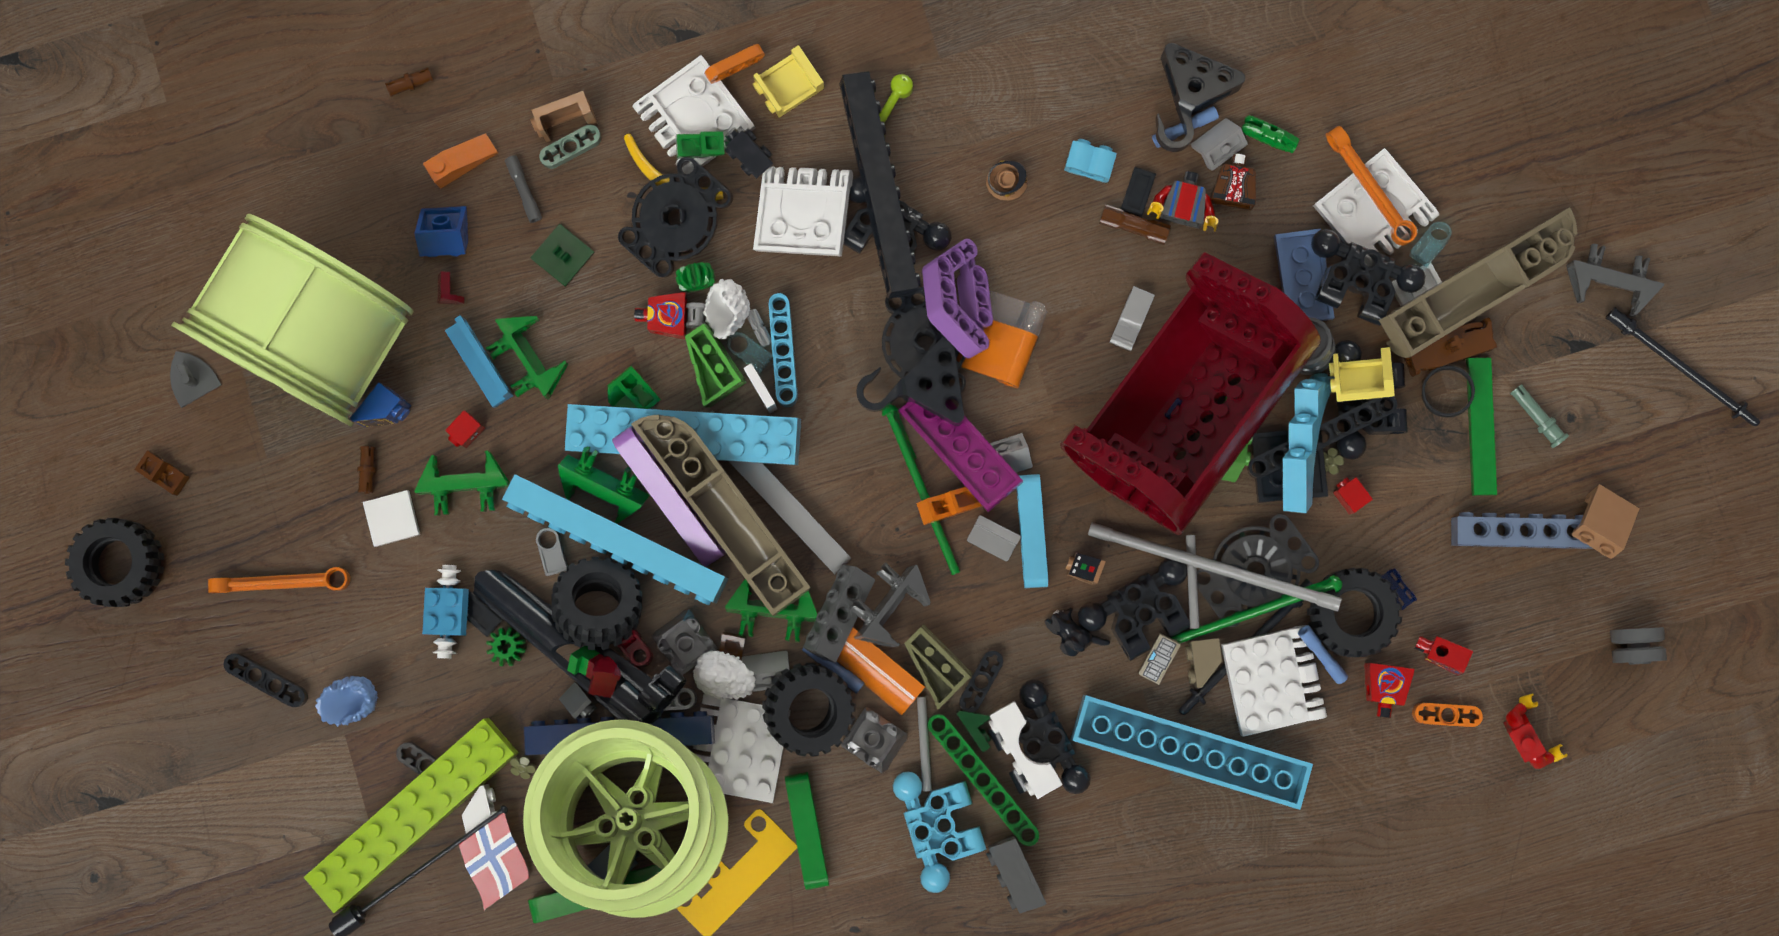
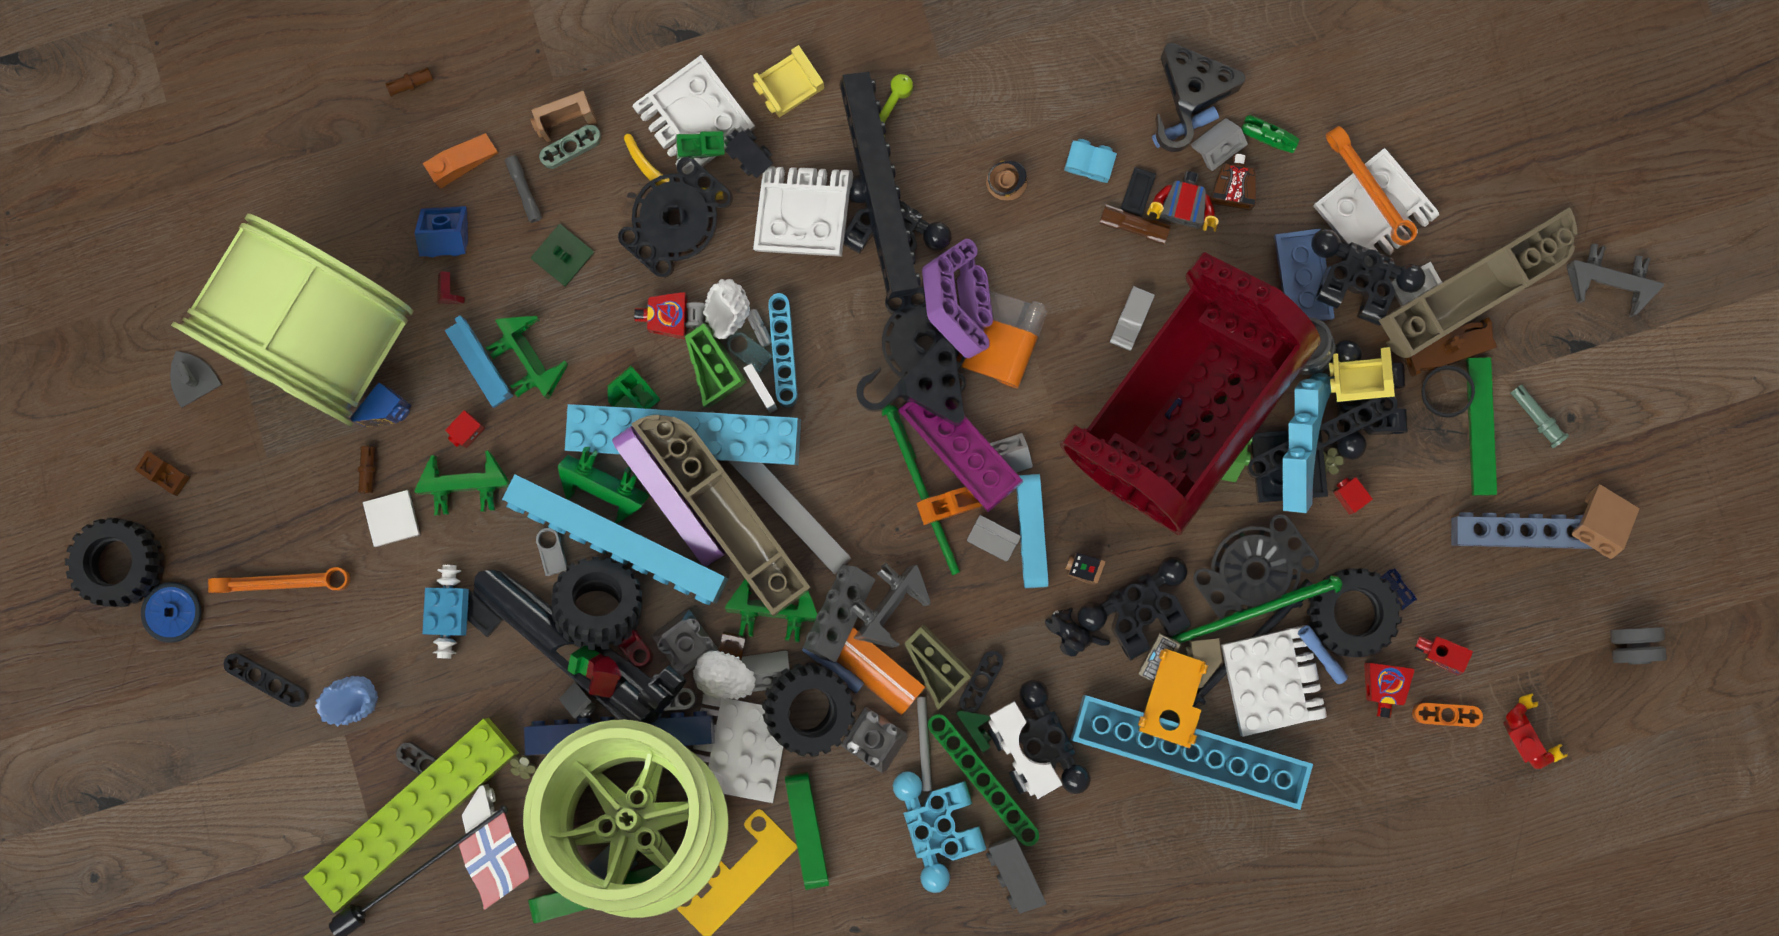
(156, 612): none -> blue wheel
(499, 641): green gear -> none
(695, 277): green gear -> none
(734, 63): orange beam -> none
(1174, 690): none -> light orange piece
(1192, 585): light grey piece -> none
(1320, 598): light grey piece -> none
(1428, 247): clear light blue piece -> none
(1629, 327): black bar -> none

